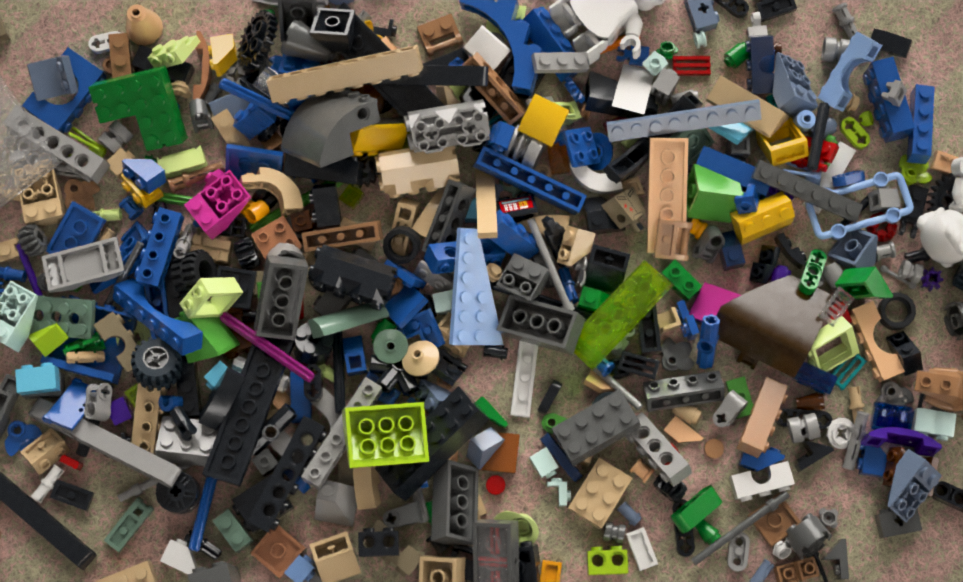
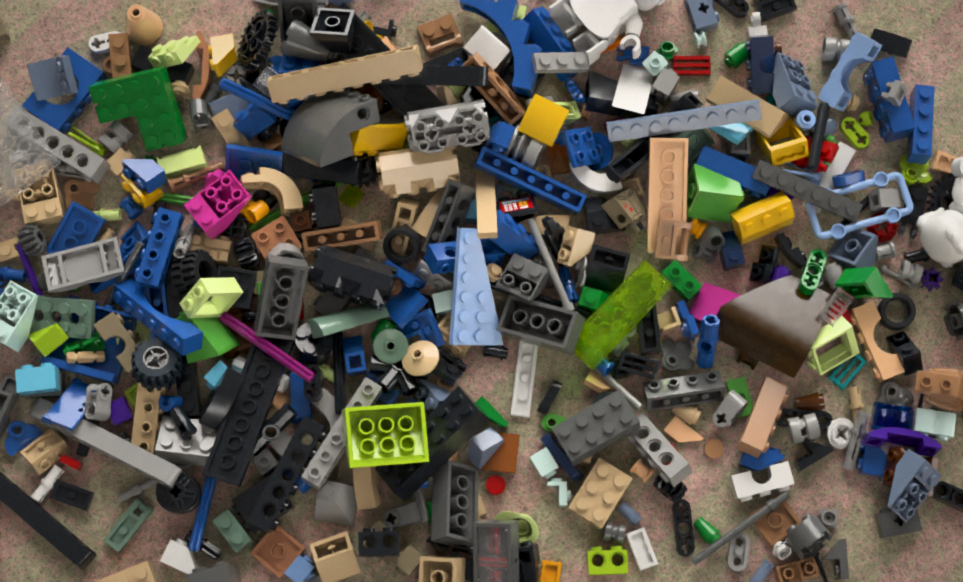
(696, 509): green beam -> none
(749, 201): blue bracket -> none
(815, 379): clear blue bracket -> none

